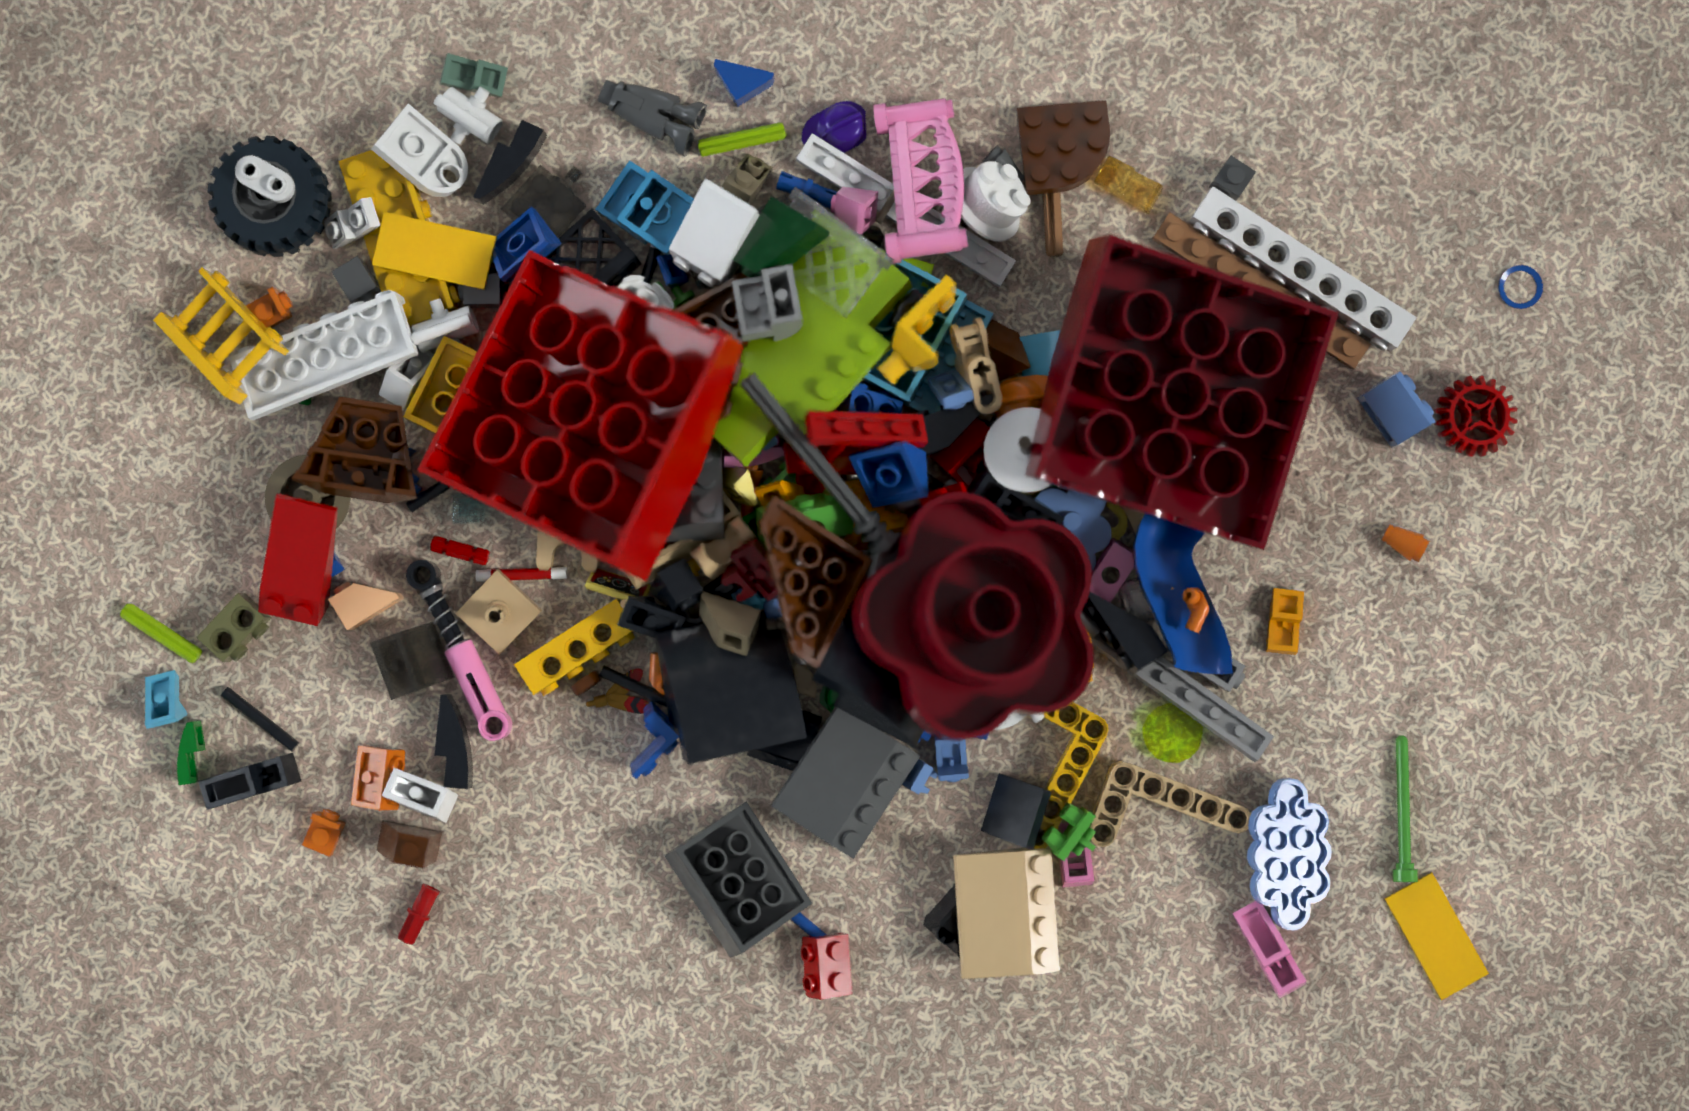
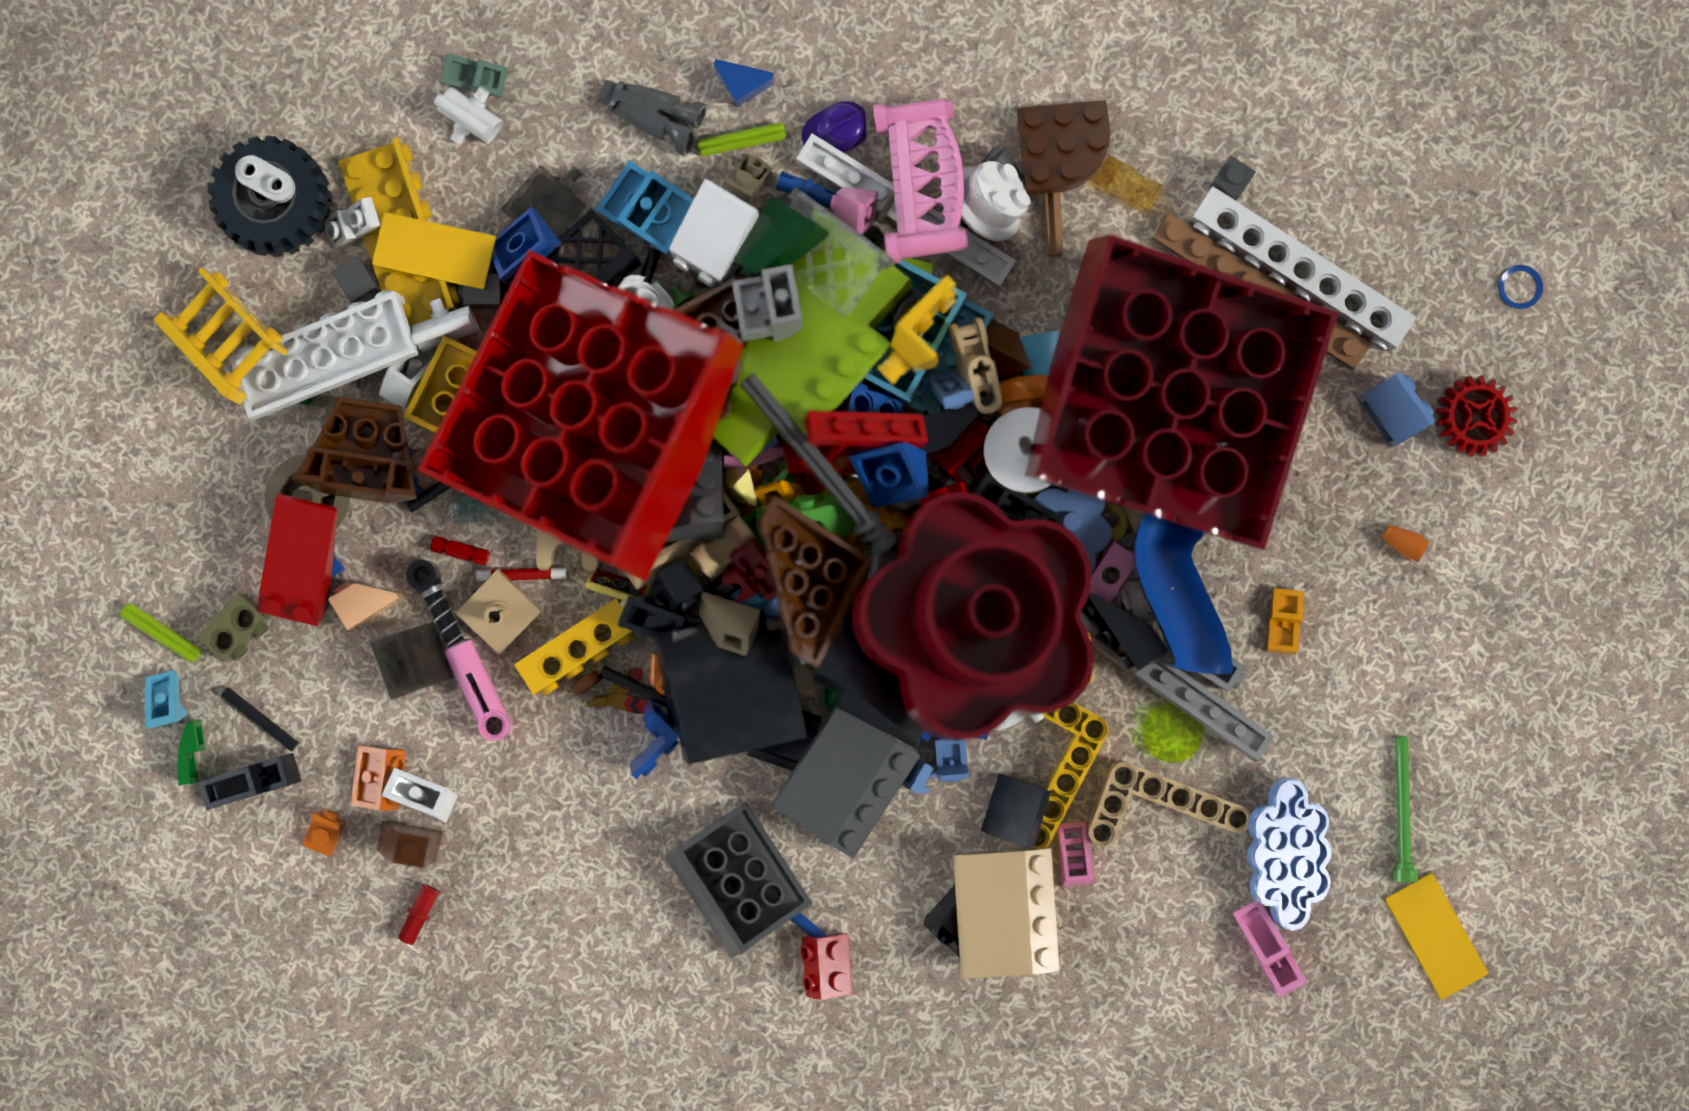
(272, 307): orange bracket -> none
(422, 153): white tile -> none
(454, 744): black slope -> none
(510, 162): black slope -> none
(671, 273): blue slope -> none
(1075, 836): bright green hips -> none
(1198, 607): orange arm -> none

